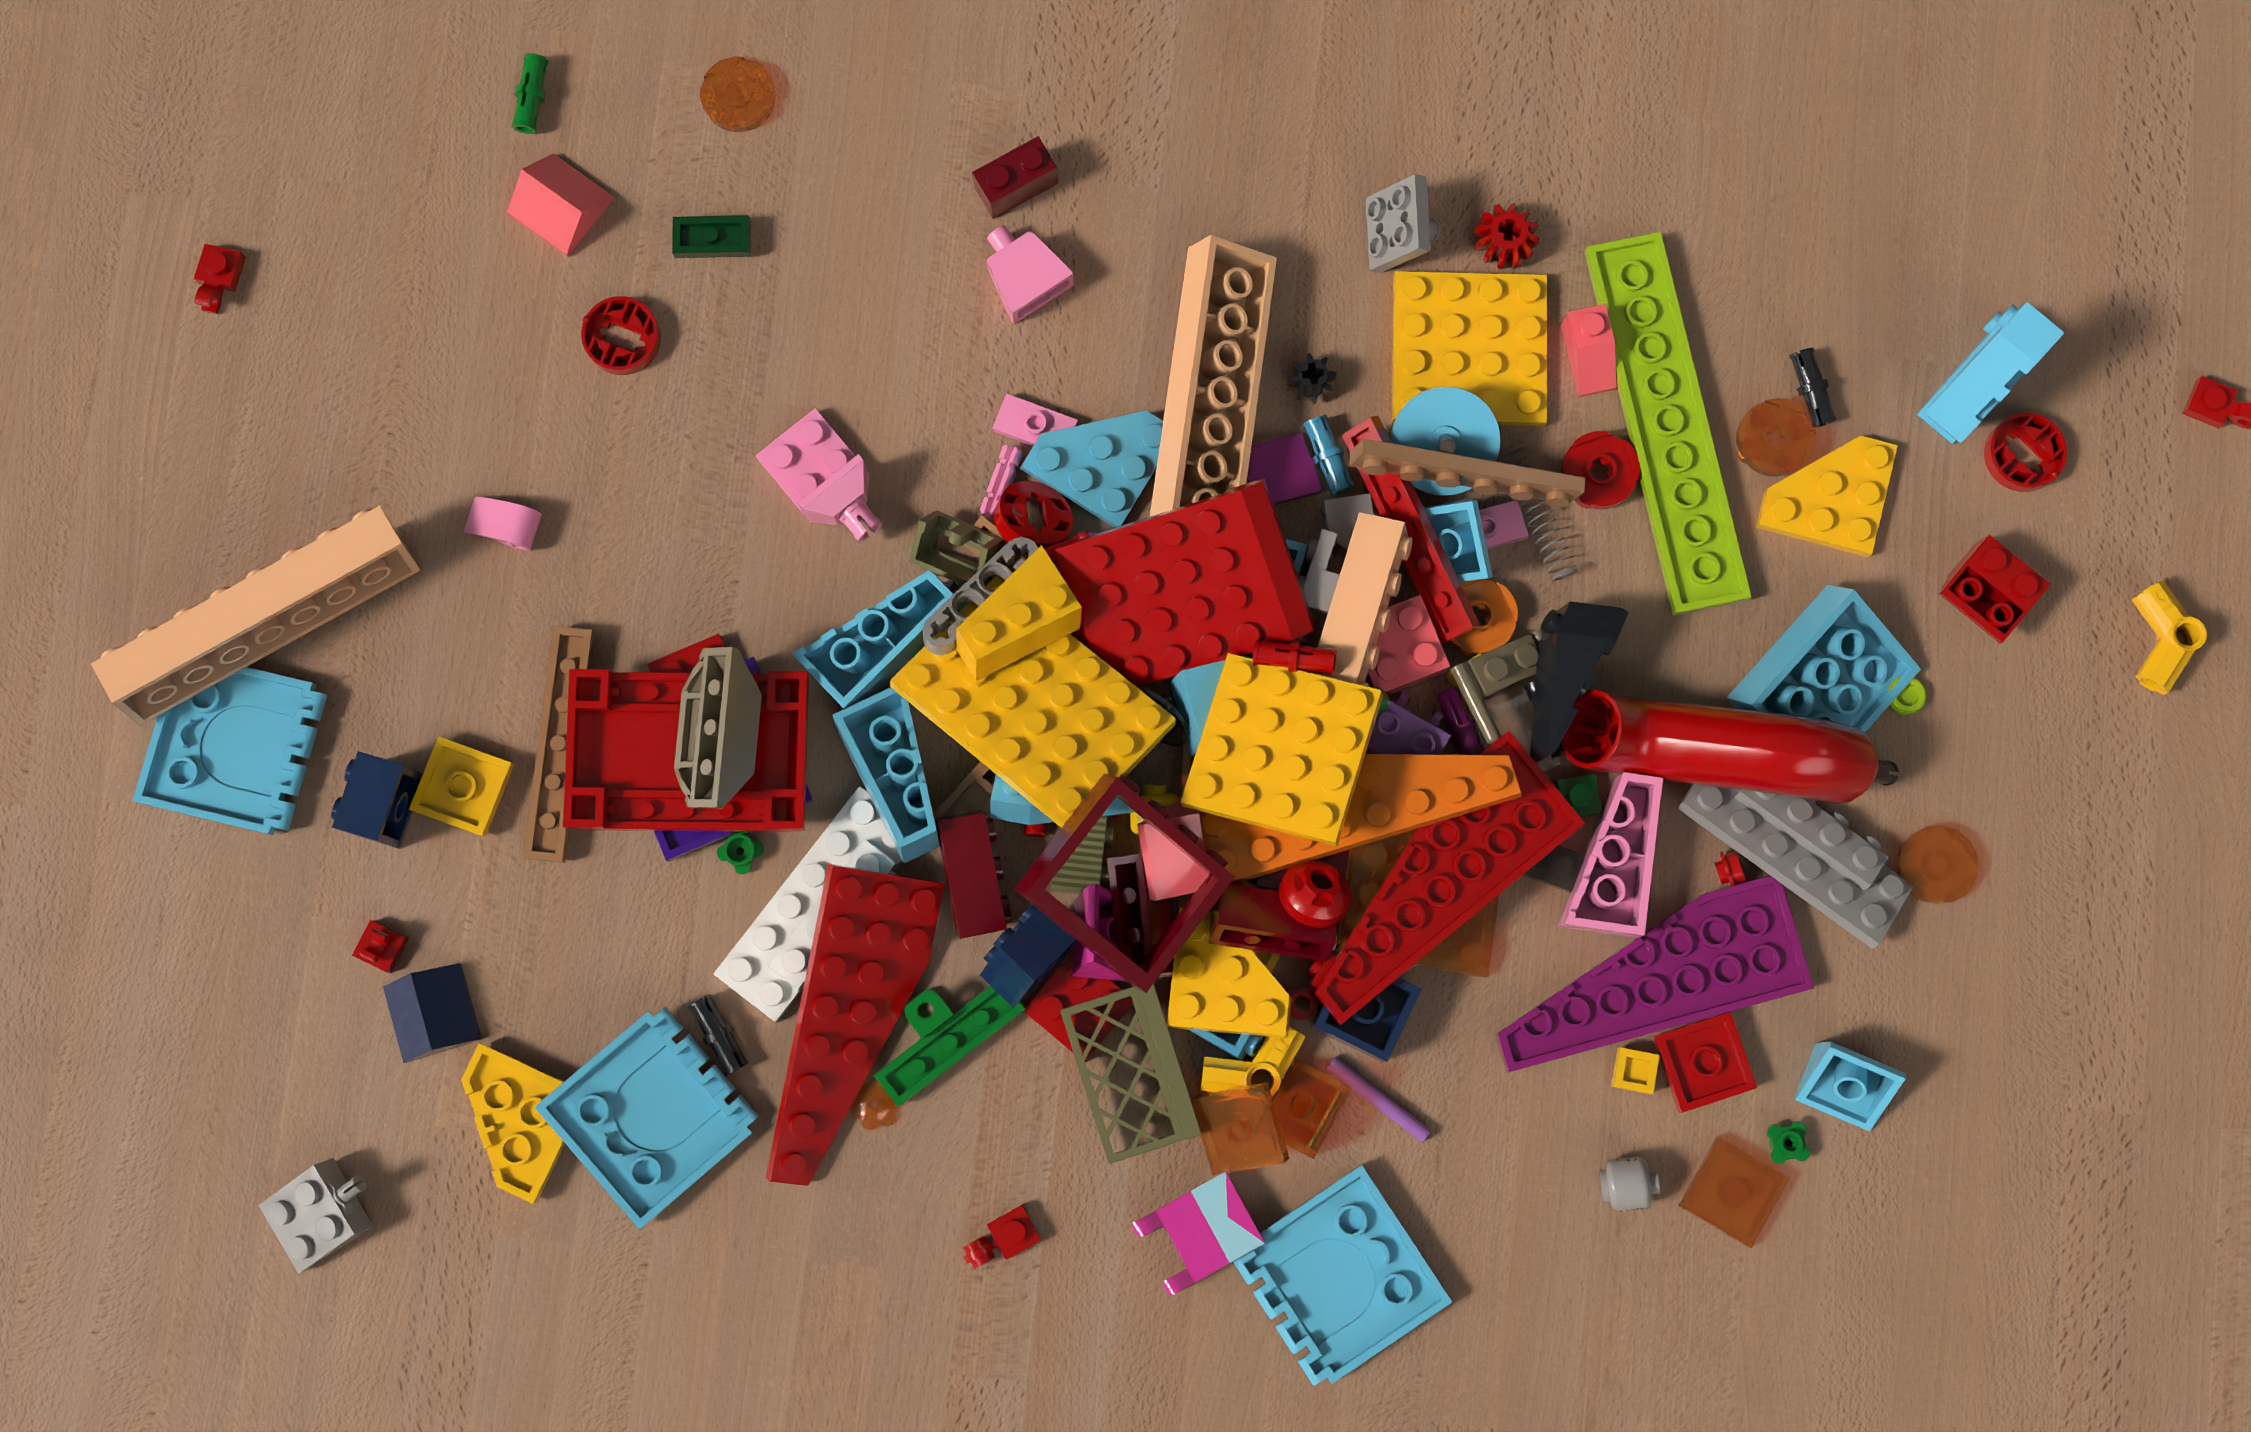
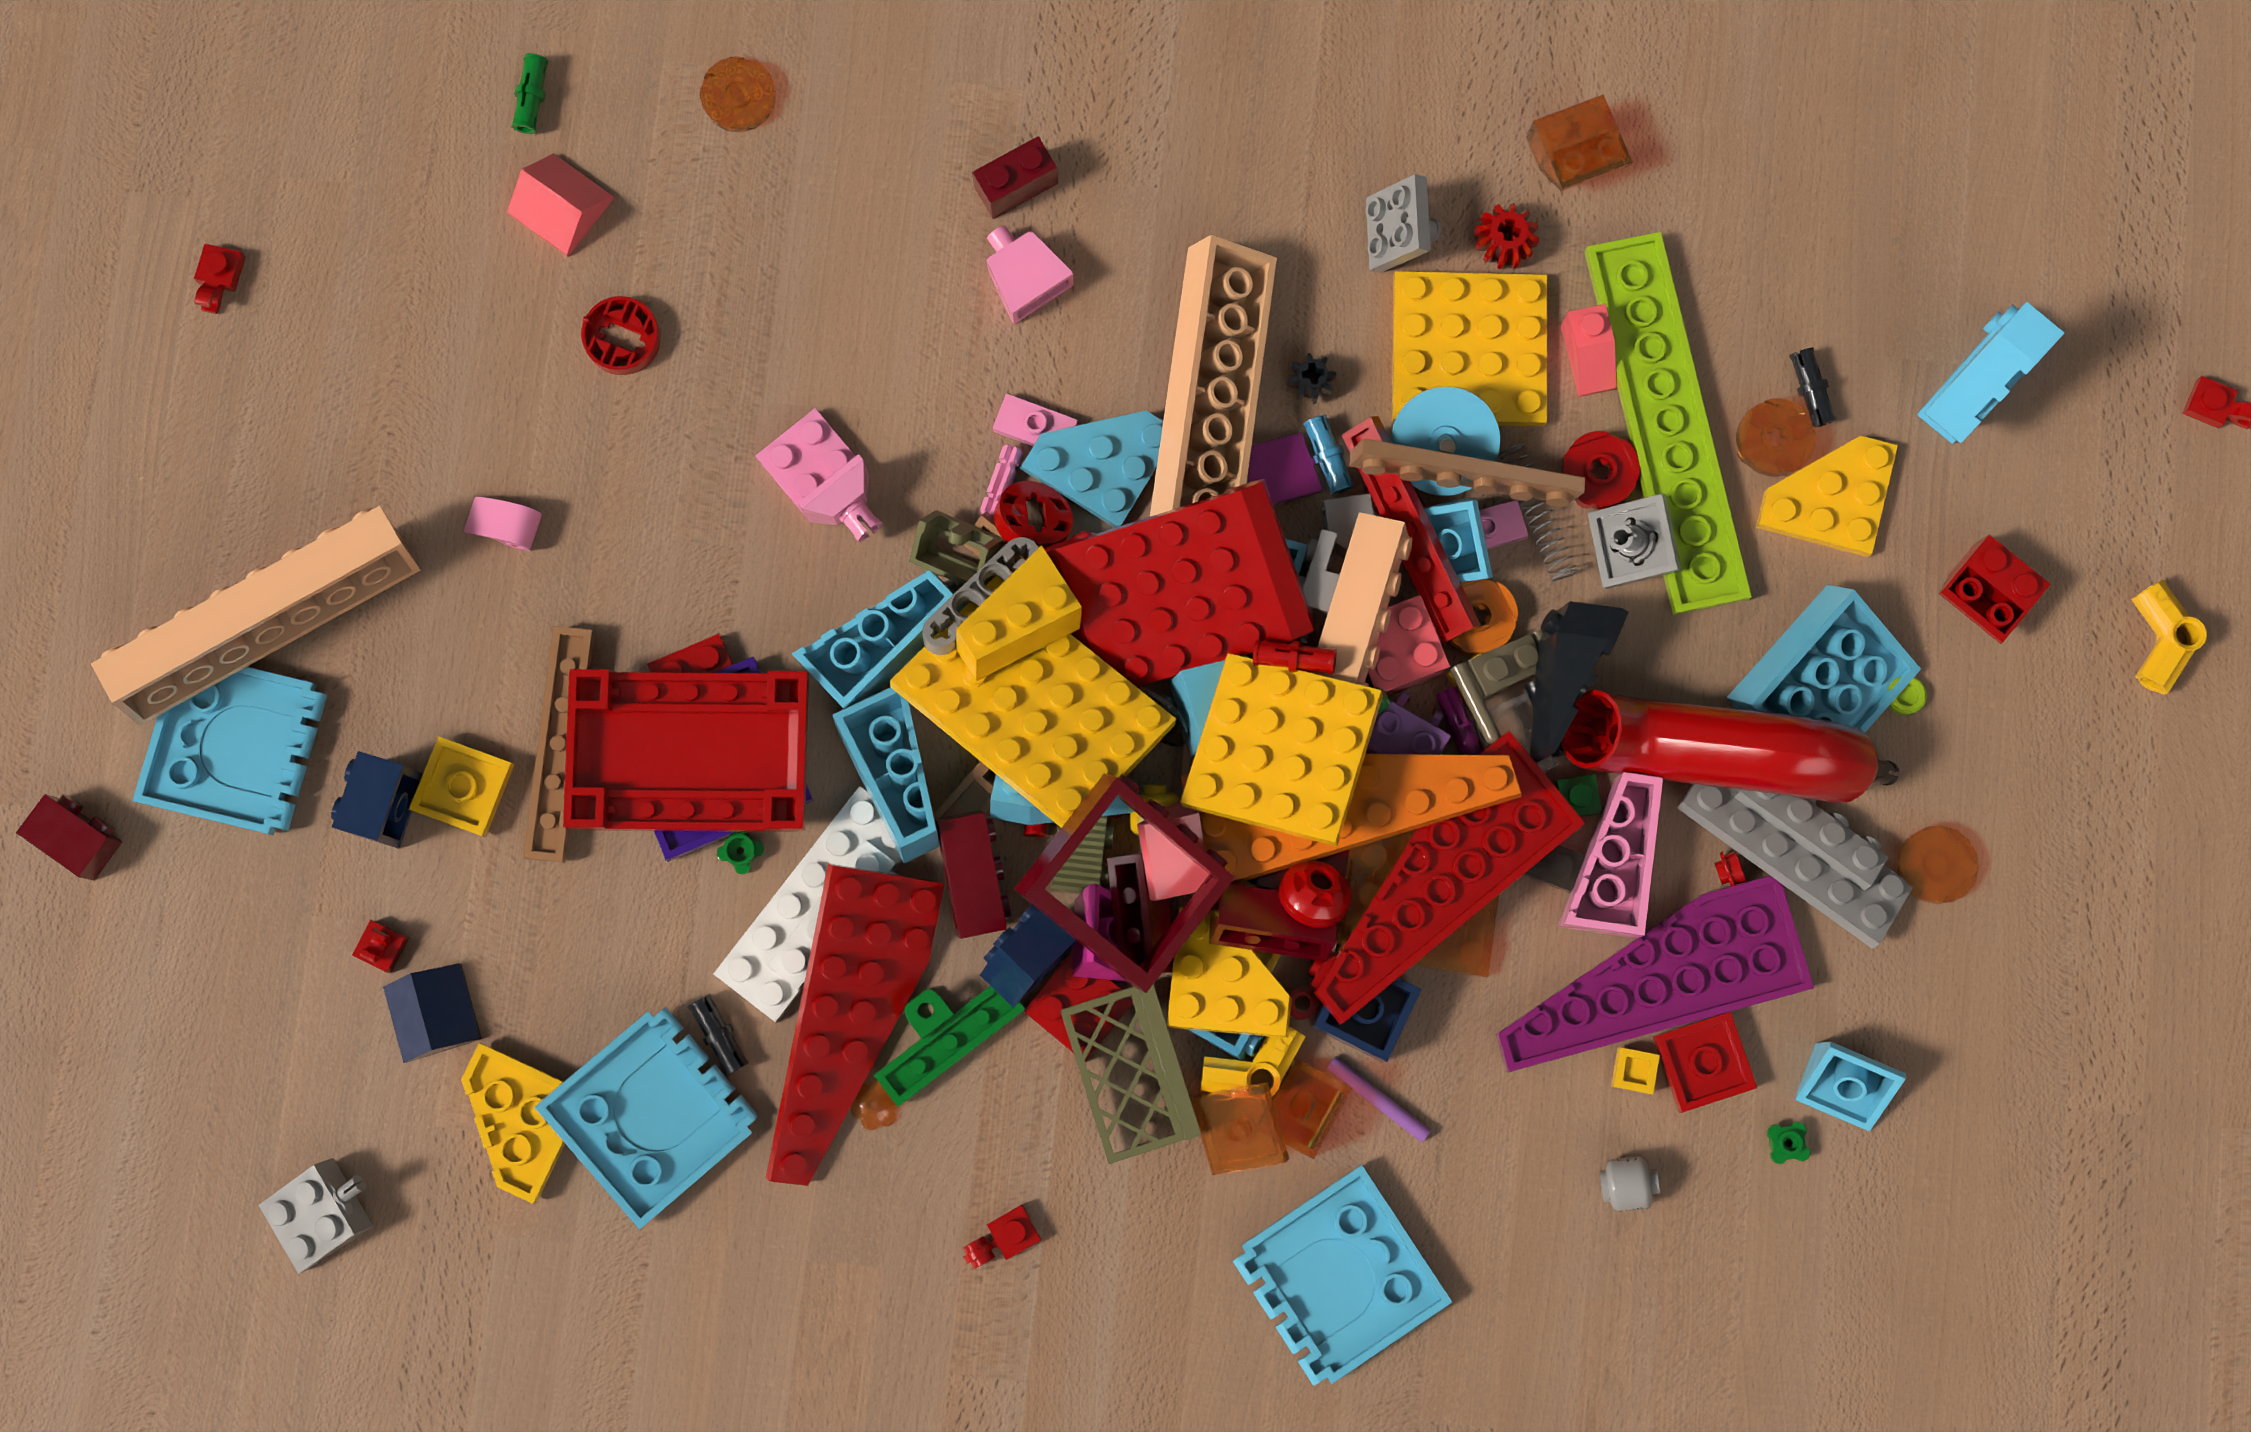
(70, 836): none -> dark red brick
(711, 236): dark green plate -> none
(717, 729): dark tan wedge -> none
(1207, 1229): dark pink flag -> none
(1578, 144): none -> clear orange slope
(1614, 530): none -> light grey plate
(1733, 1192): clear orange plate -> none
(2037, 441): red piece -> none

